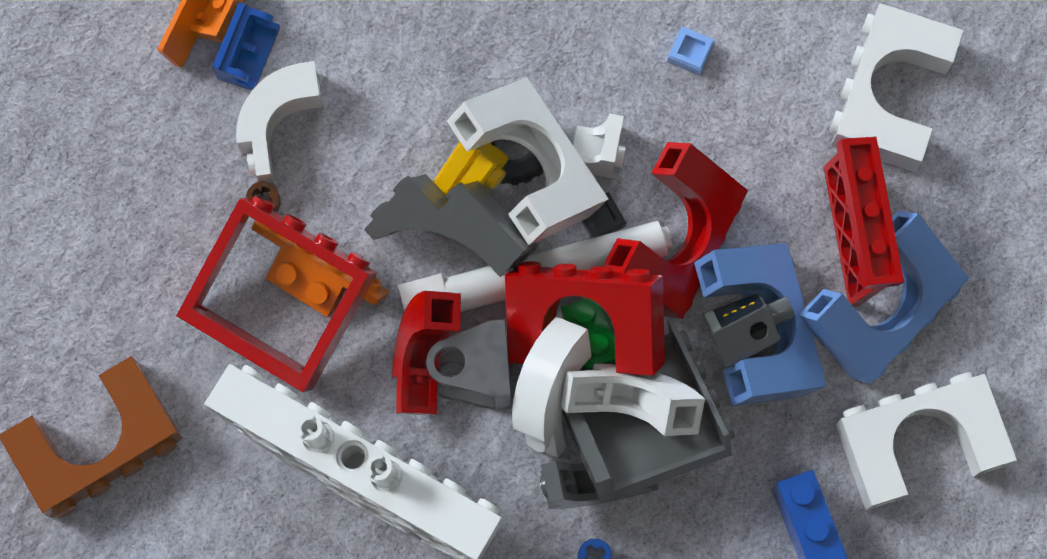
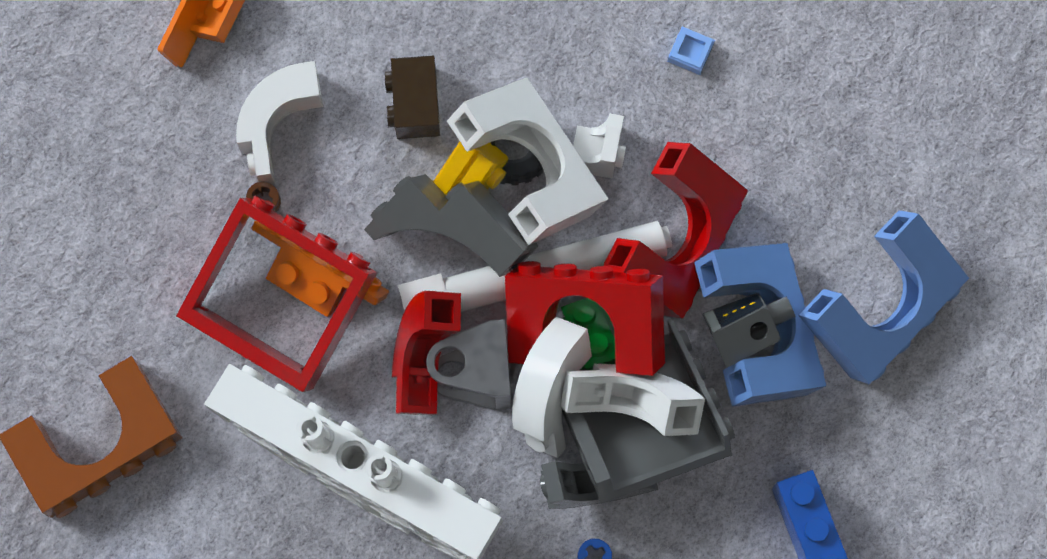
(245, 47): blue hinge -> none
(414, 97): none -> dark brown brick
(605, 219): black tile -> none
(862, 219): red fence -> none
(891, 38): white arch -> none
(963, 405): white arch -> none

